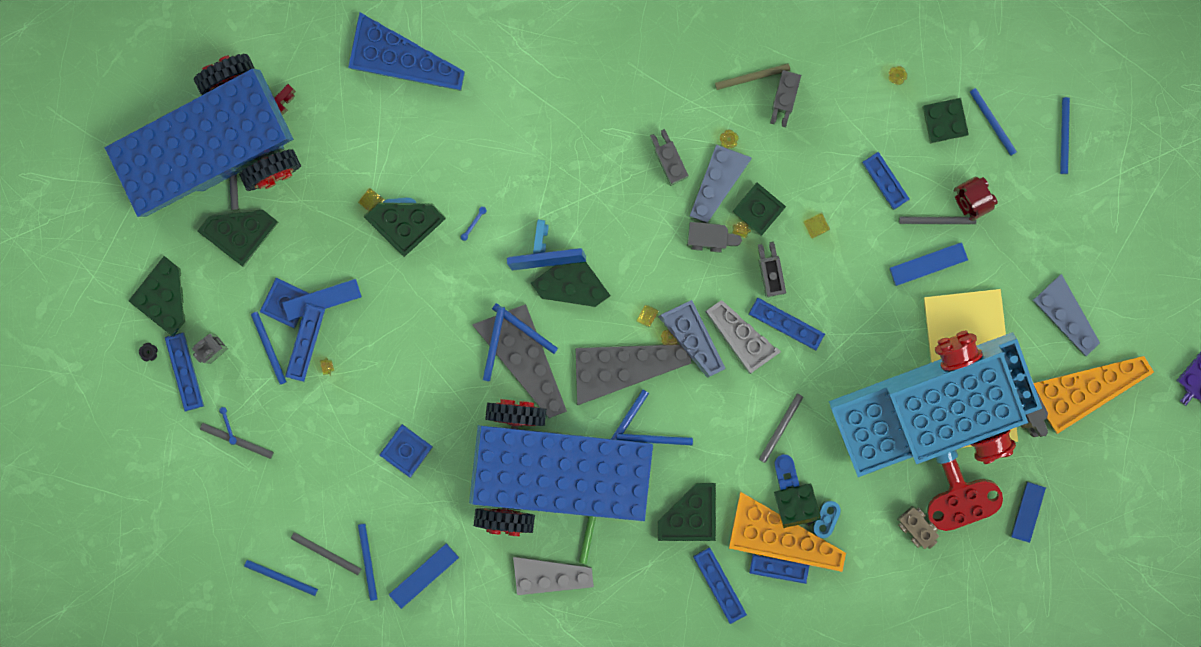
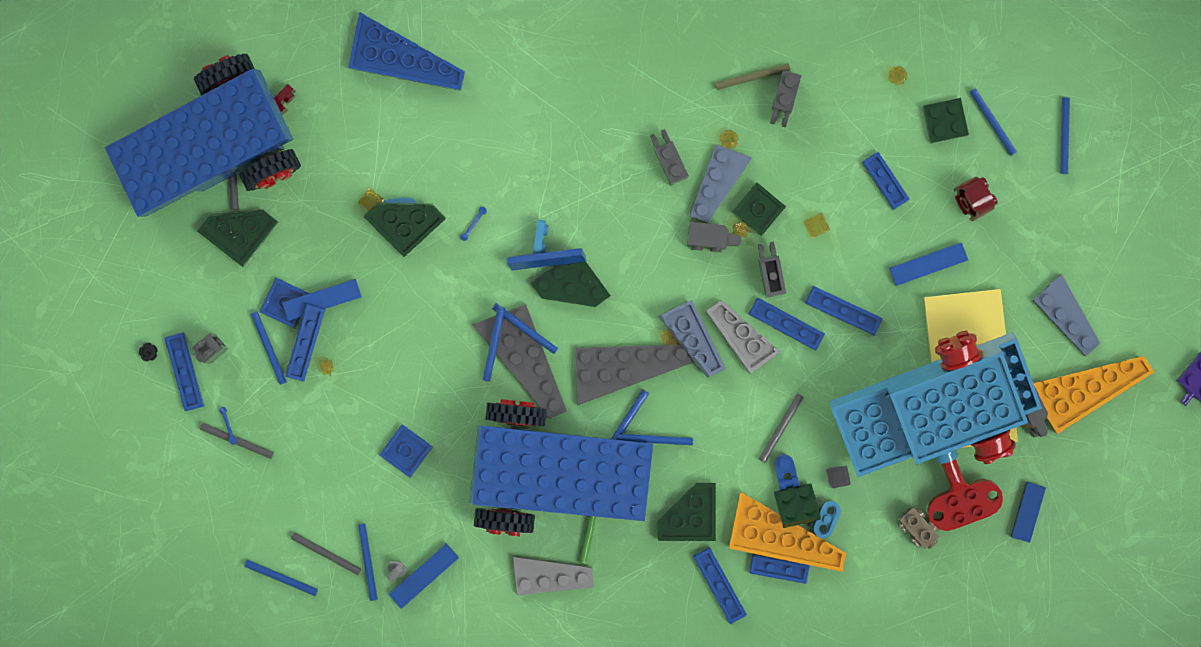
(162, 296): dark green plate -> none
(396, 569): none -> light grey plate
(647, 316): clear yellow slope -> none
(838, 476): none -> panel
(843, 310): none -> blue tile
(935, 220): dark grey bar -> none

